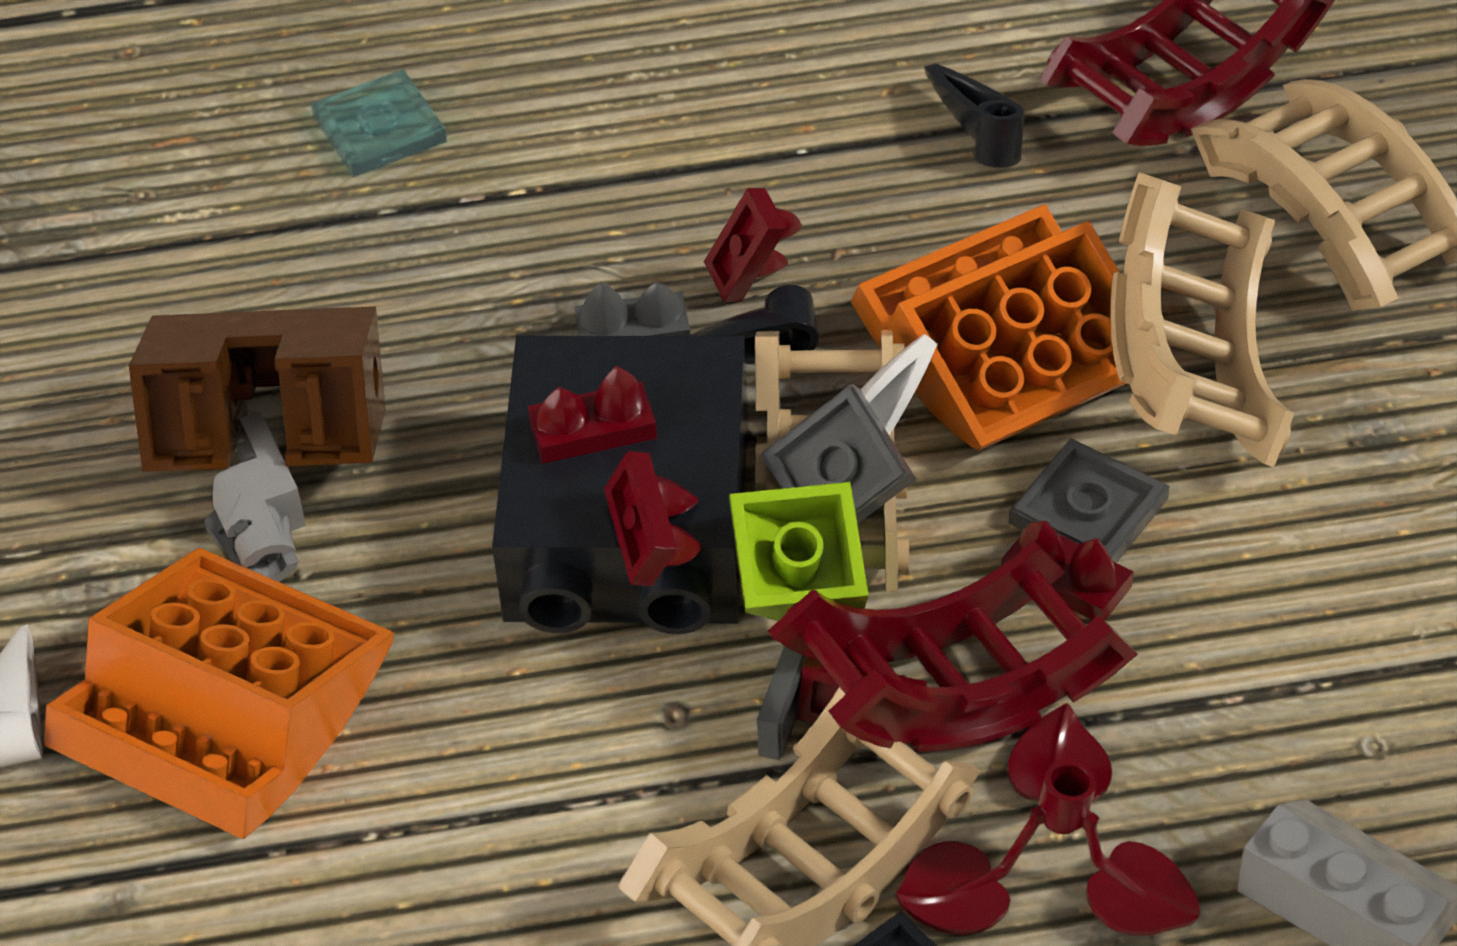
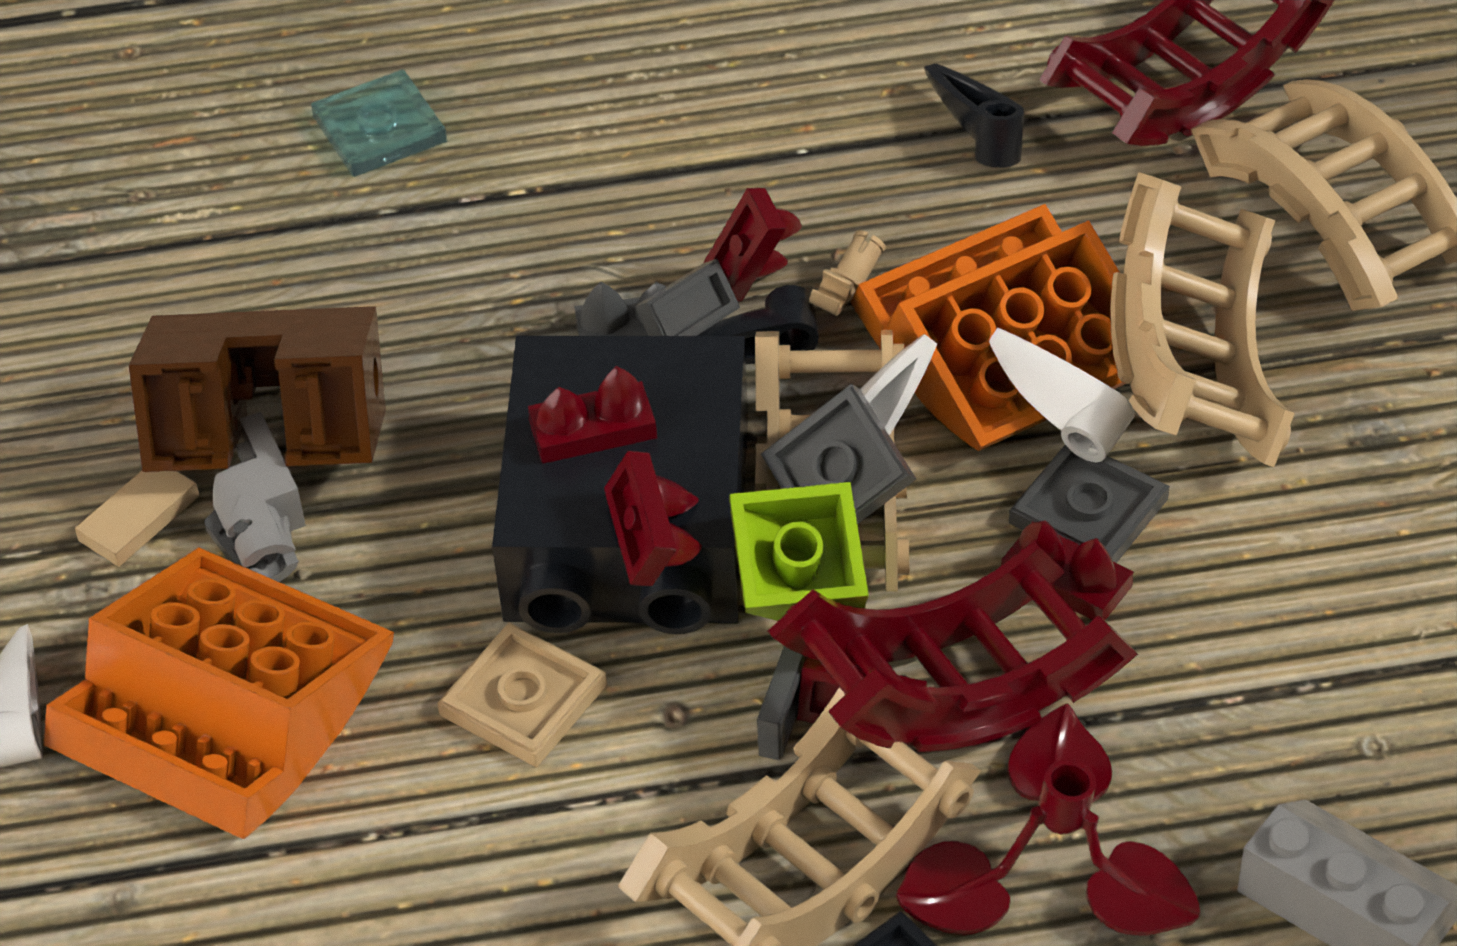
(136, 514): none -> tan tile
(522, 694): none -> tan tile
(689, 303): none -> dark grey tile
(854, 268): none -> tan piece
(1072, 400): none -> white piece

